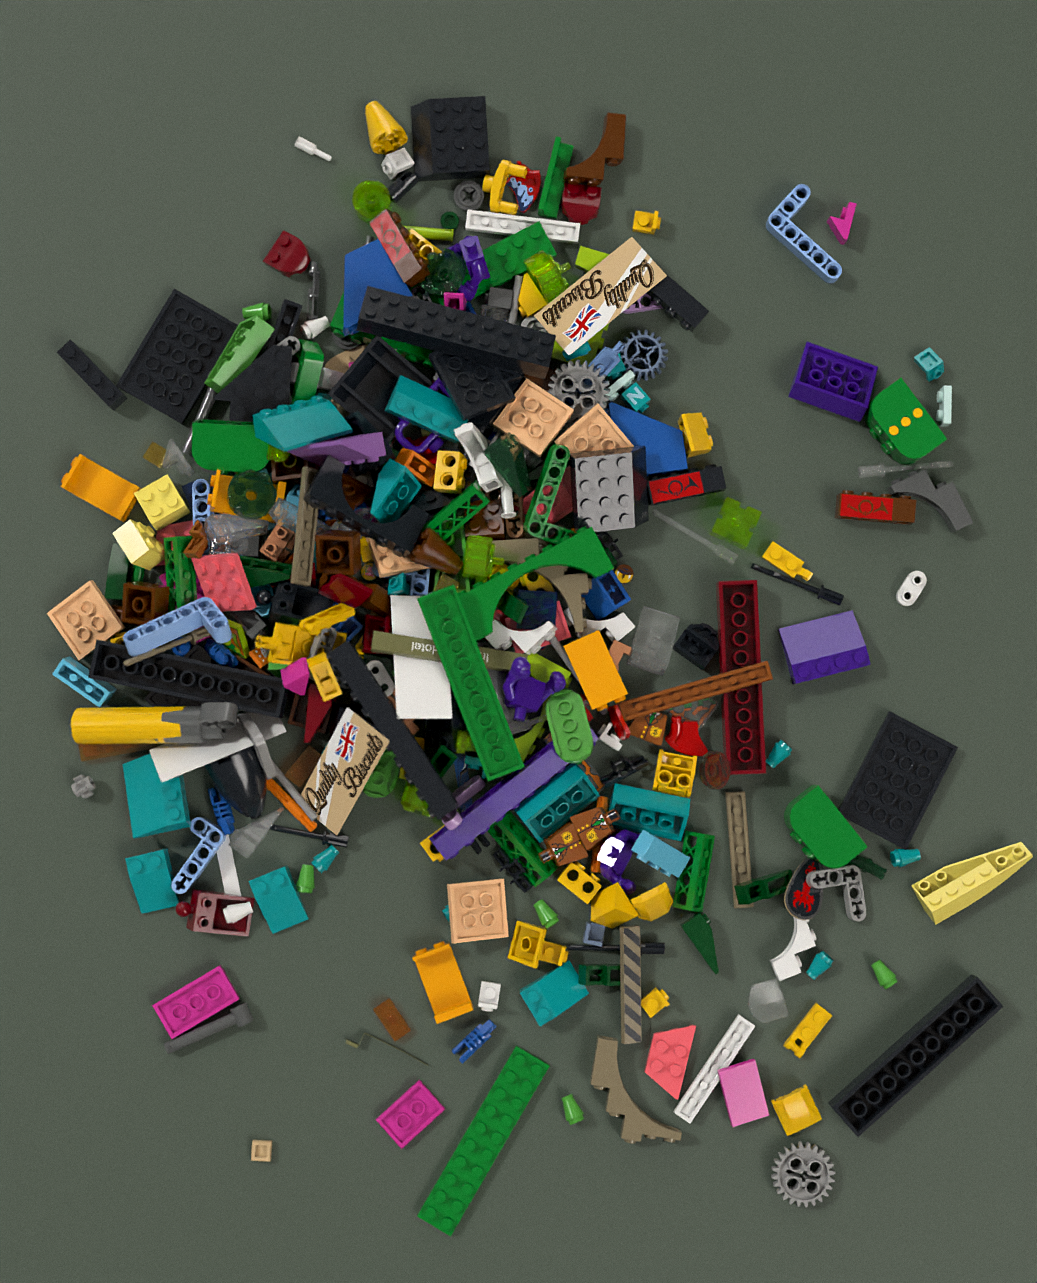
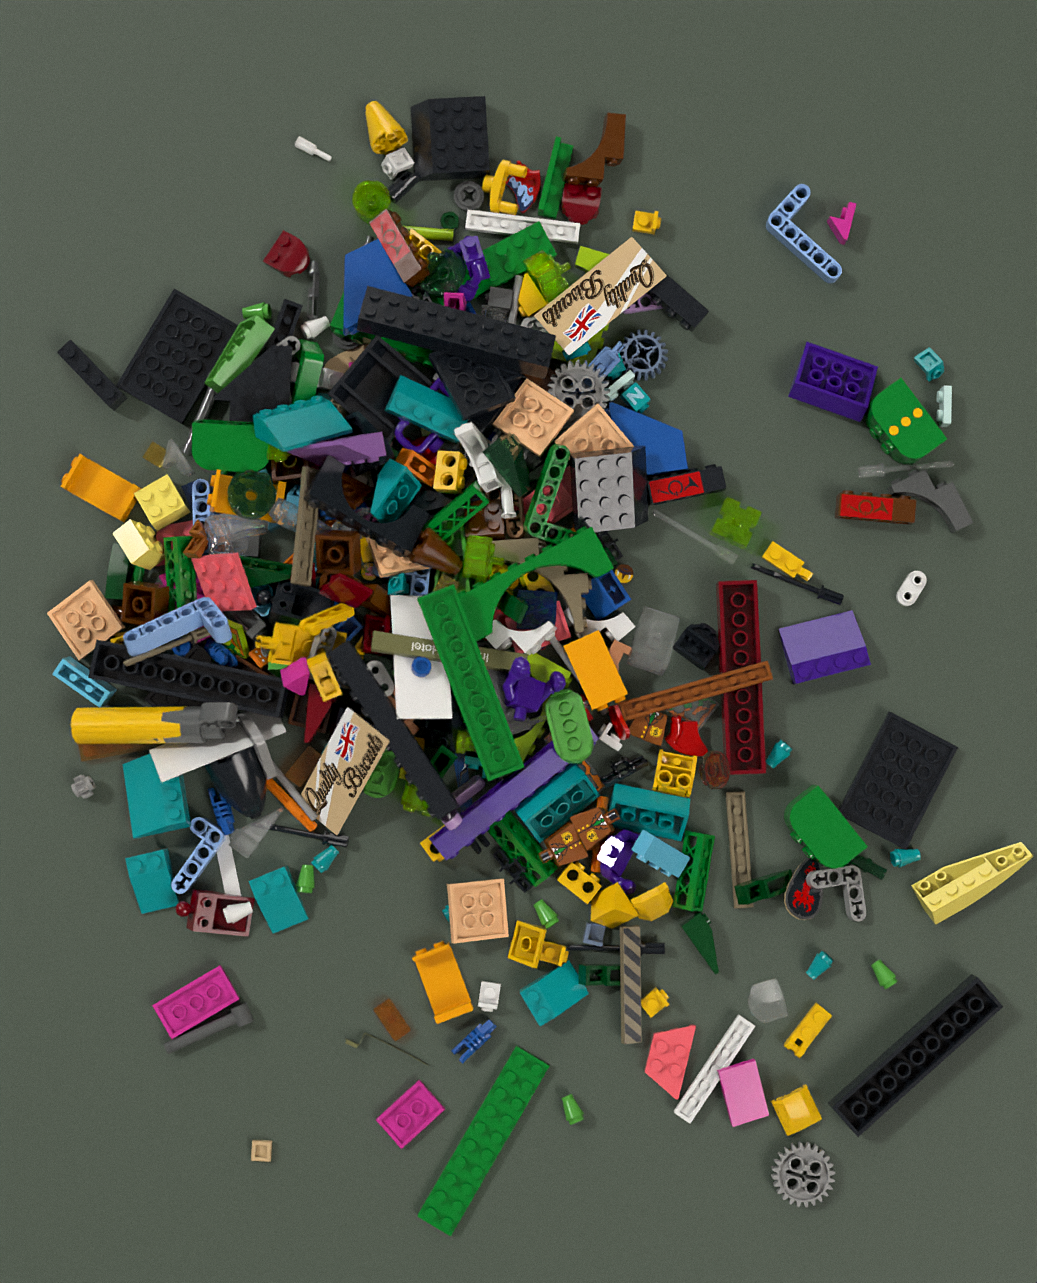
(277, 542): nougat hips -> none
(421, 666): none -> blue tile
(618, 1101): dark tan arch -> none
(695, 434): yellow slope -> none
(787, 963): white arch -> none

